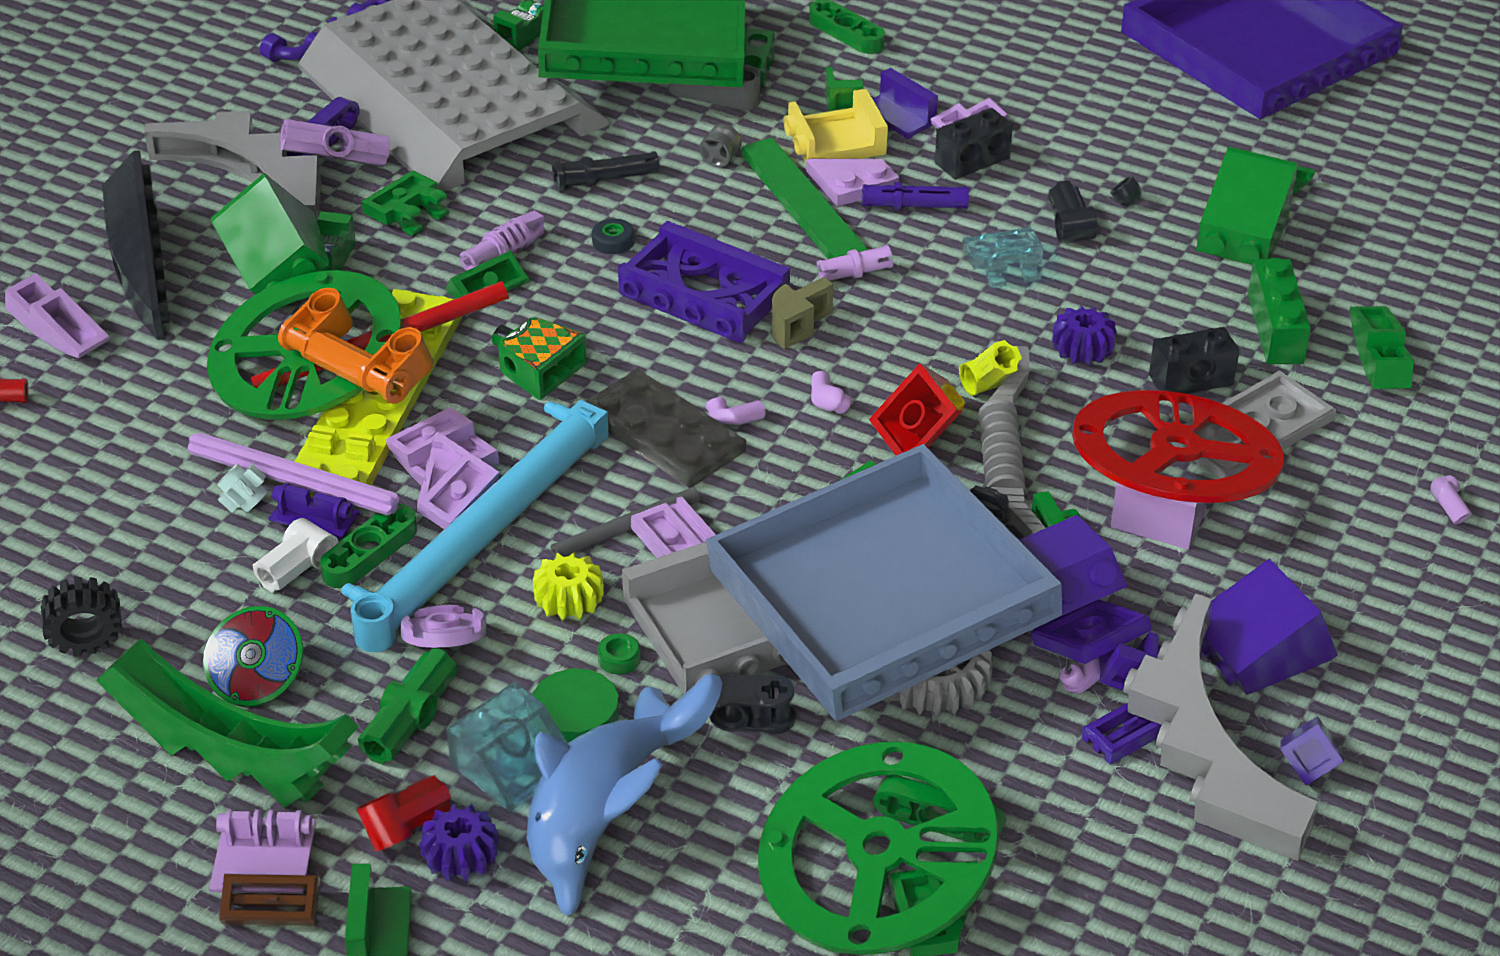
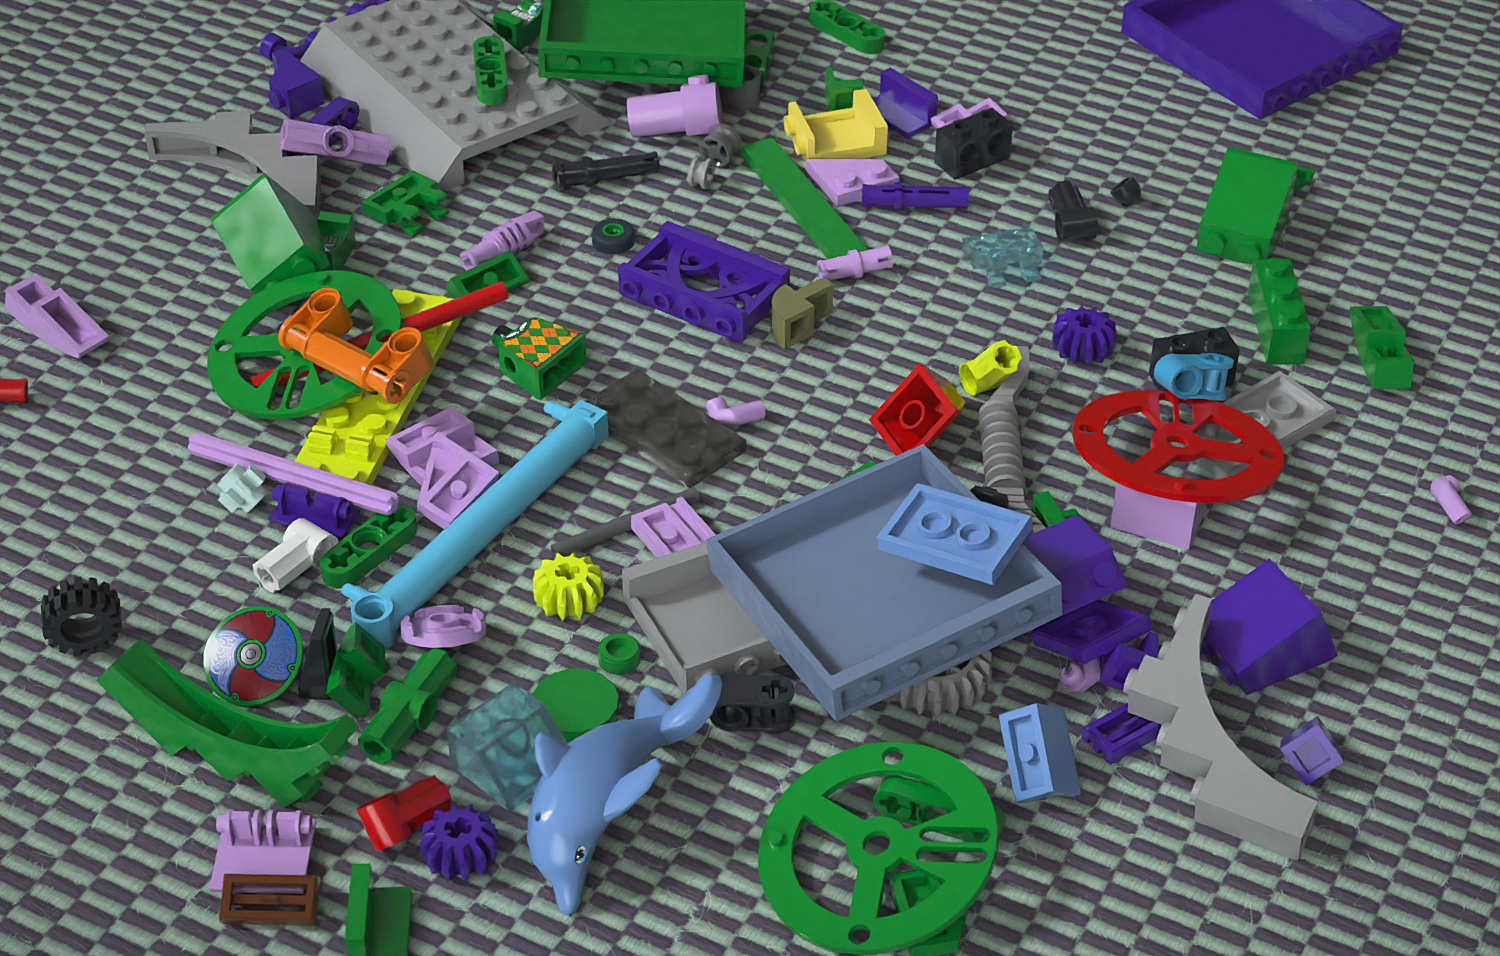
(136, 242): black wedge -> none
(293, 85): none -> dark purple arch
(319, 658): none -> black slope
(355, 667): none -> green slope
(494, 62): none -> green beam
(690, 110): none -> lavender piece
(701, 172): none -> light grey bush
(827, 396): lavender arm -> none
(954, 533): none -> medium blue plate
(1039, 753): none -> medium blue panel
(1200, 377): none -> dark azure piece

